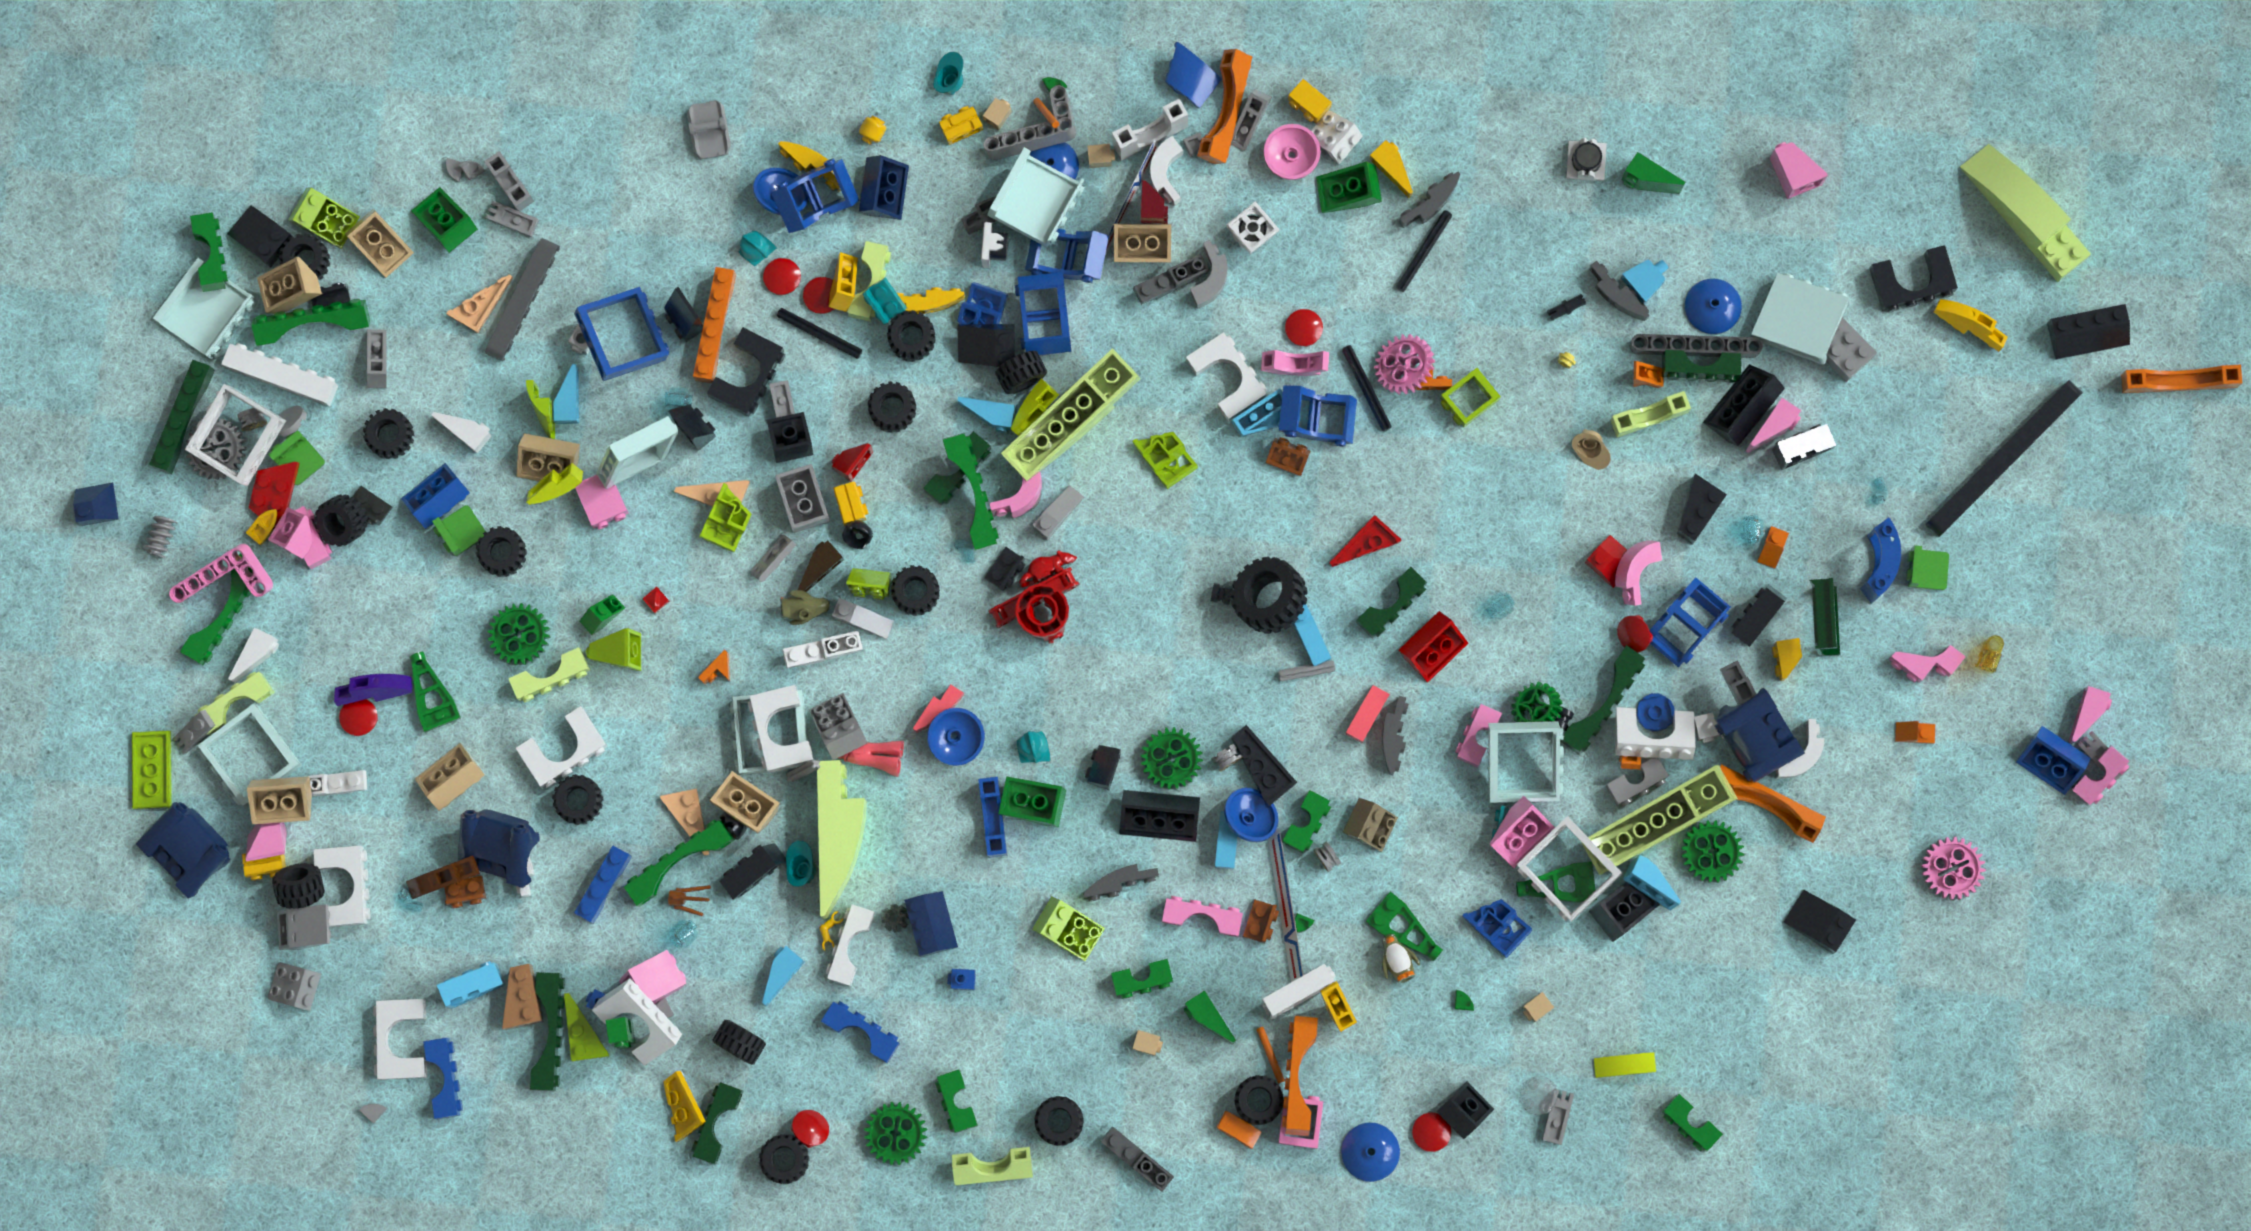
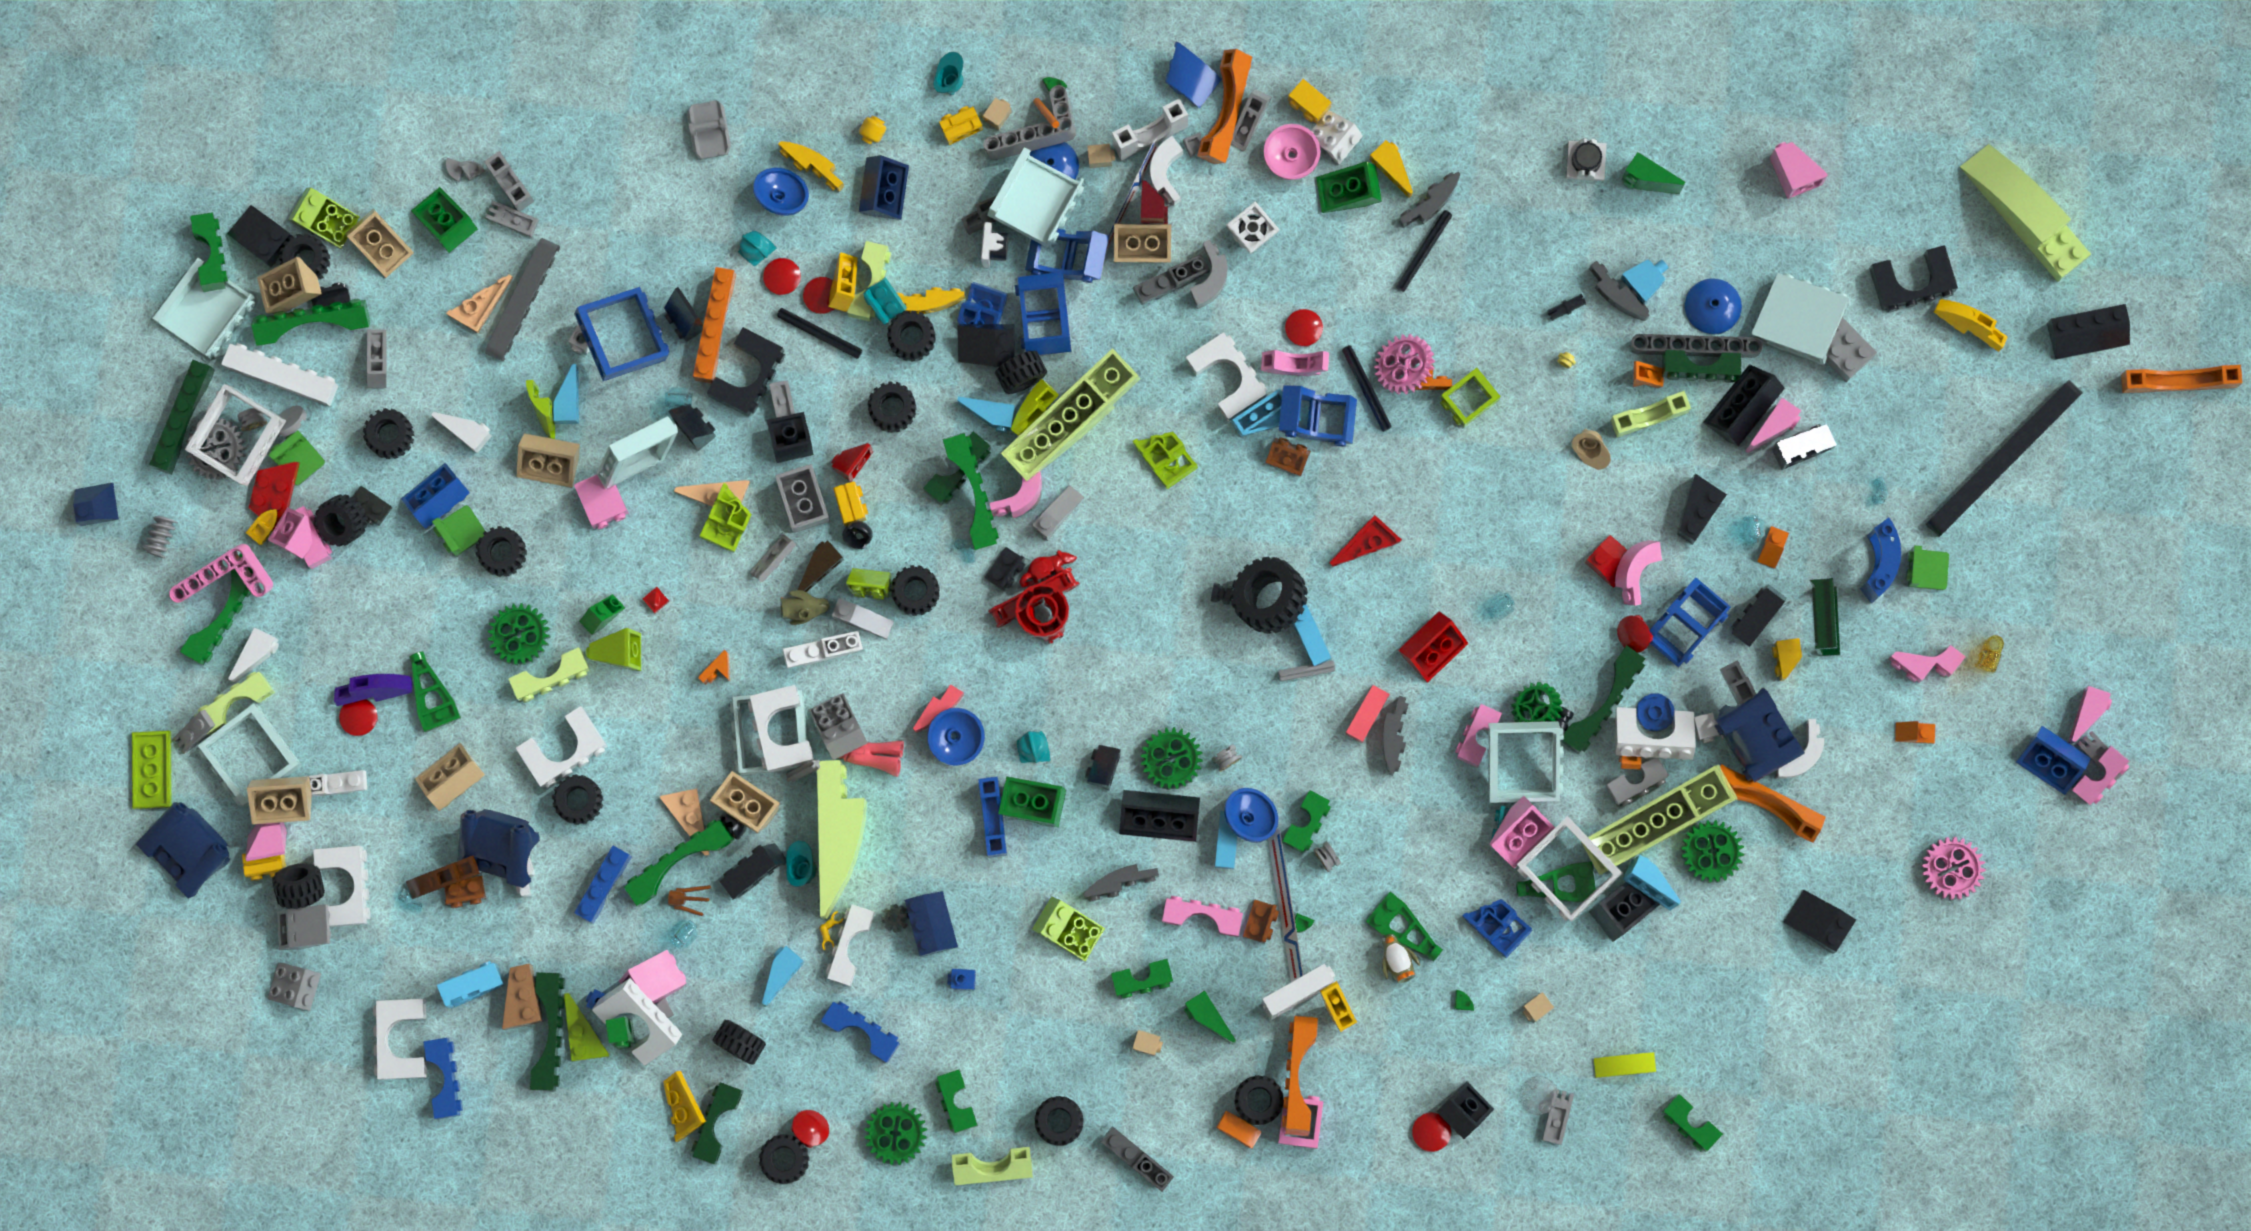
(373, 1111): light grey tile -> none
(555, 484): neon yellow slope -> none
(789, 209): blue window -> none
(1266, 771): black wing -> none
(1270, 1055): orange bar -> none
(1358, 1160): blue dish -> none
(1370, 824): dark tan slope -> none
(1409, 586): dark green arch -> none

